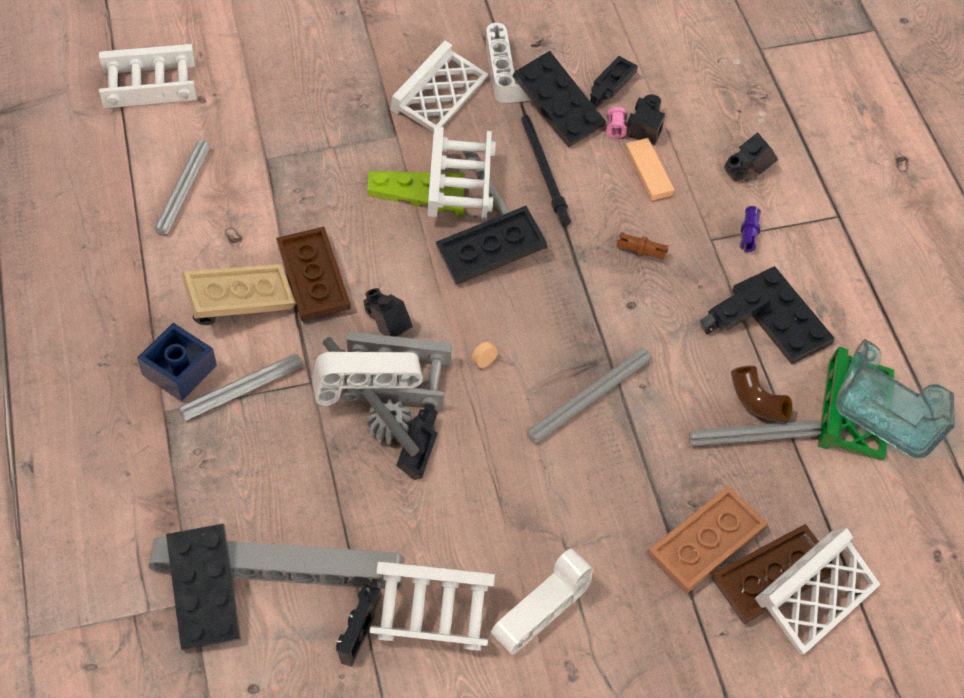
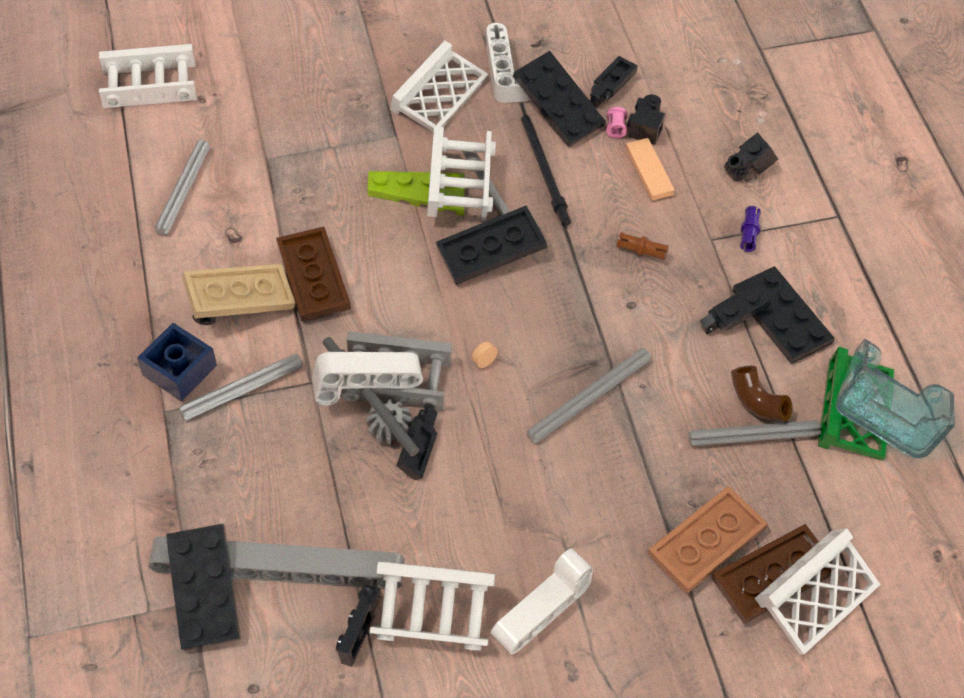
(388, 312): black brick -> none

